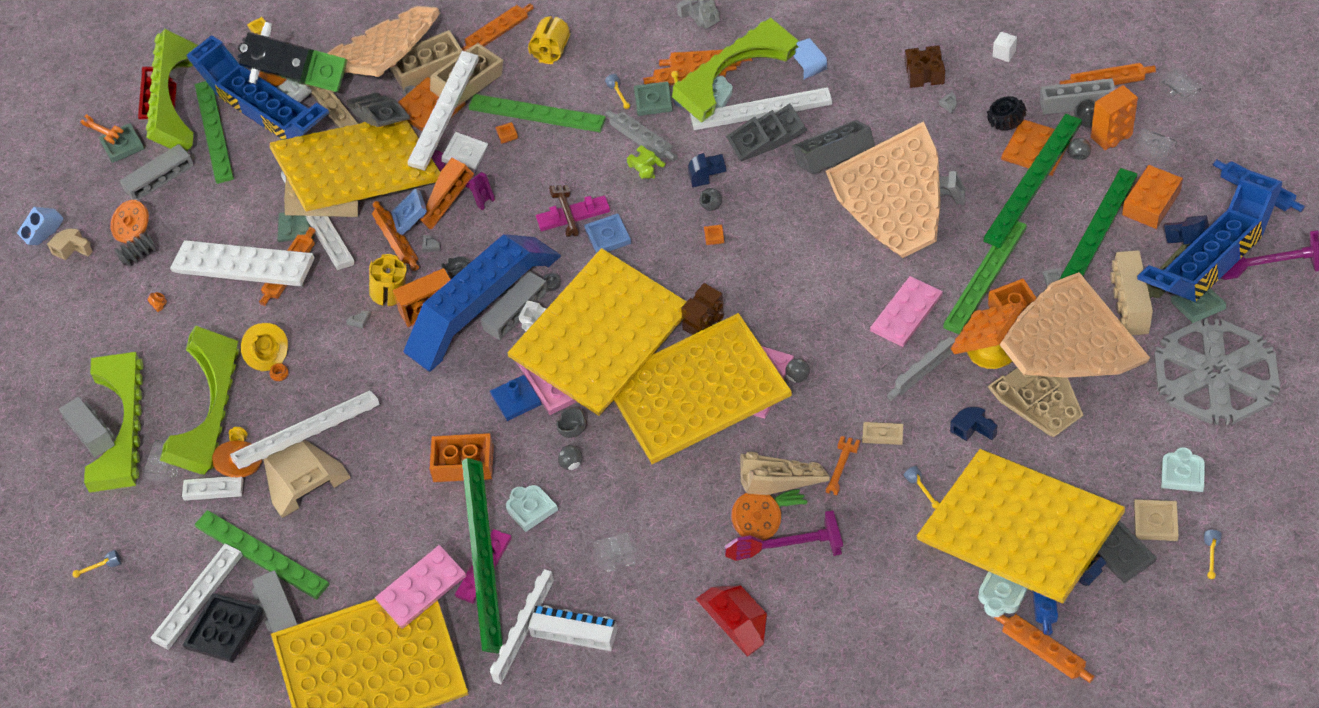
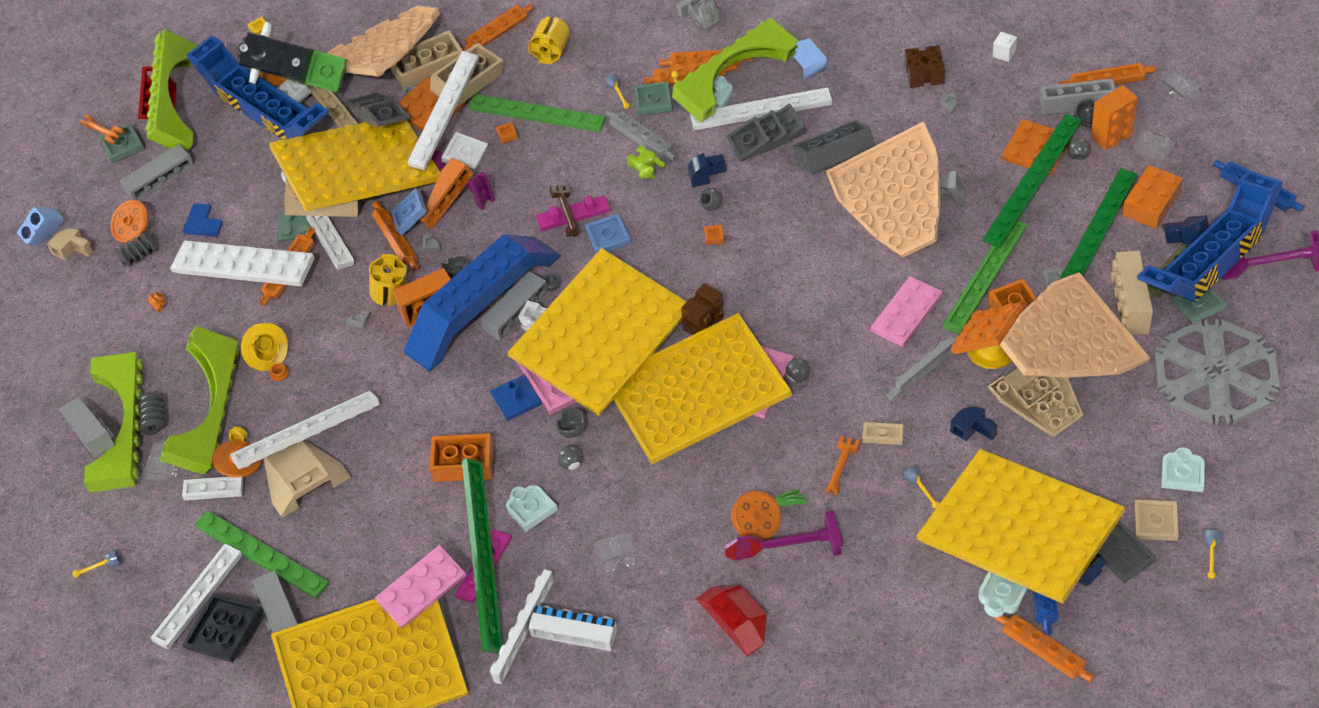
(151, 413): none -> dark grey piece
(200, 224): none -> blue tile
(214, 133): bright green plate -> none
(773, 475): tan wedge -> none
(1006, 113): black gear -> none

